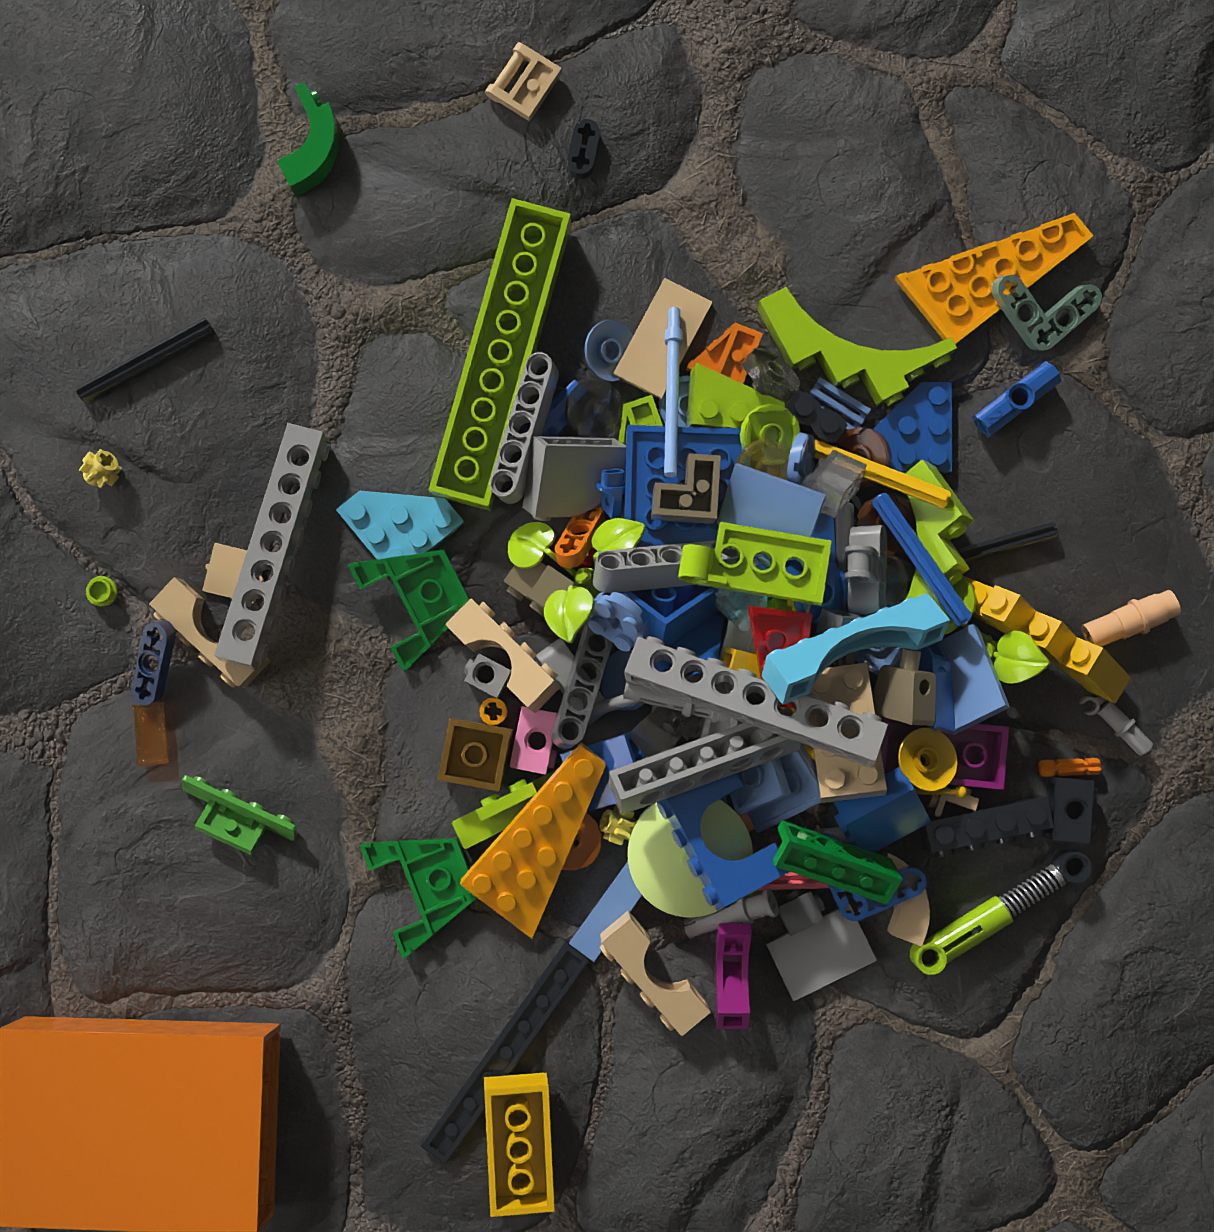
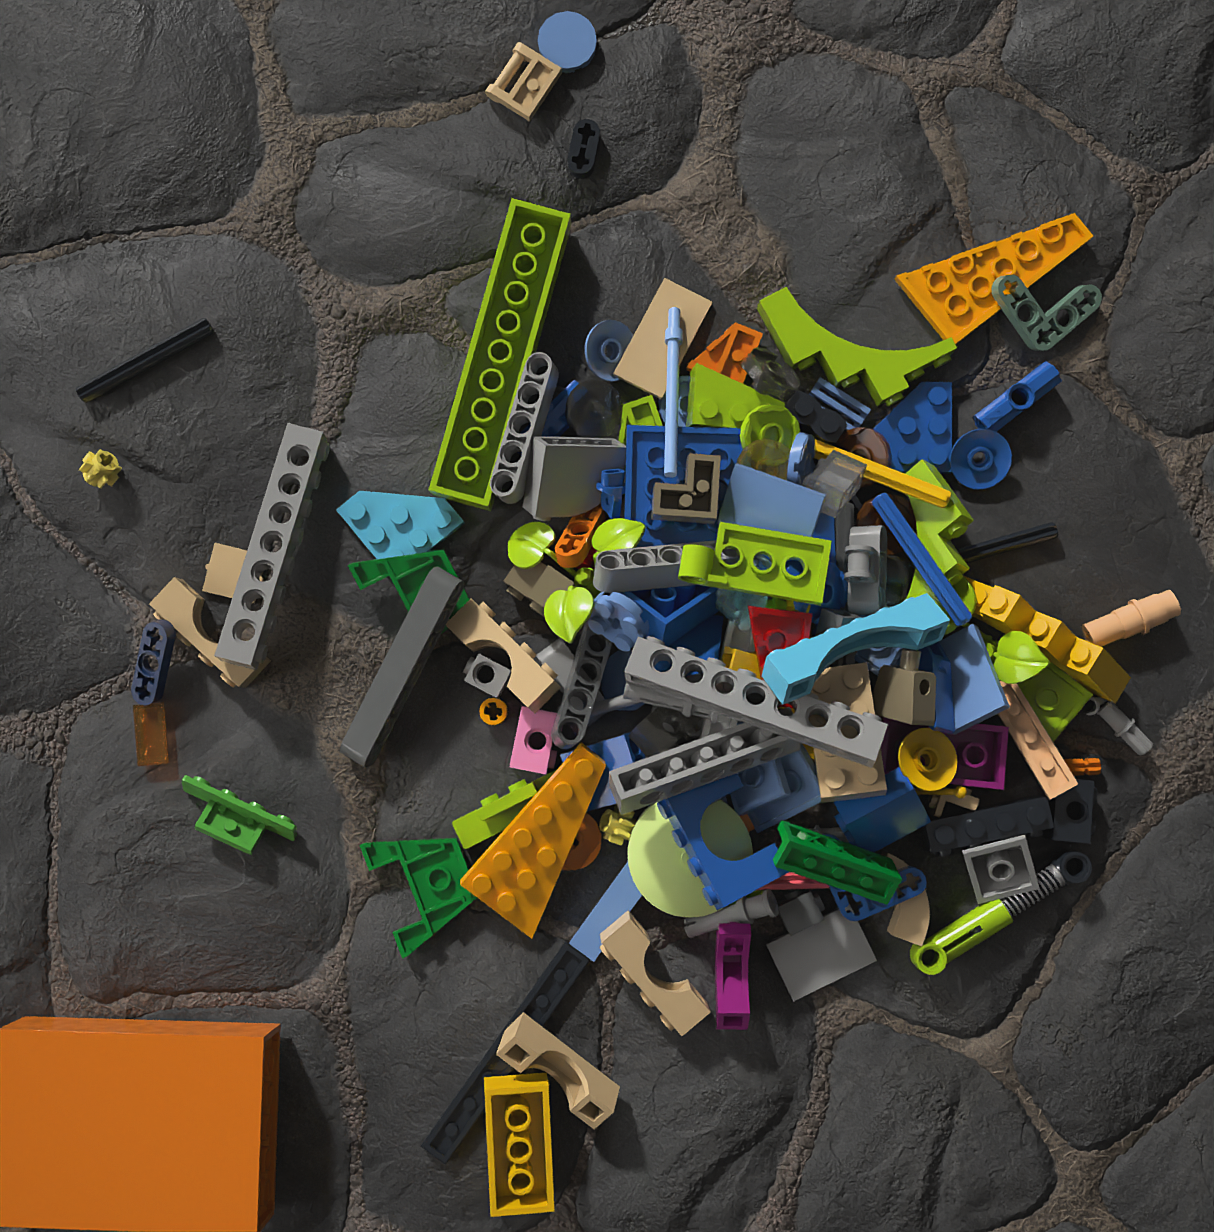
(101, 591): lime plate -> none
(318, 154): green arch -> none
(402, 666): none -> dark grey beam
(475, 754): pearl gold brick -> none
(567, 40): none -> medium blue tile
(588, 1090): none -> tan arch
(992, 467): none -> blue dish
(1001, 869): none -> light grey slope
(1035, 743): none -> light nougat plate
(1054, 698): none -> lime tile

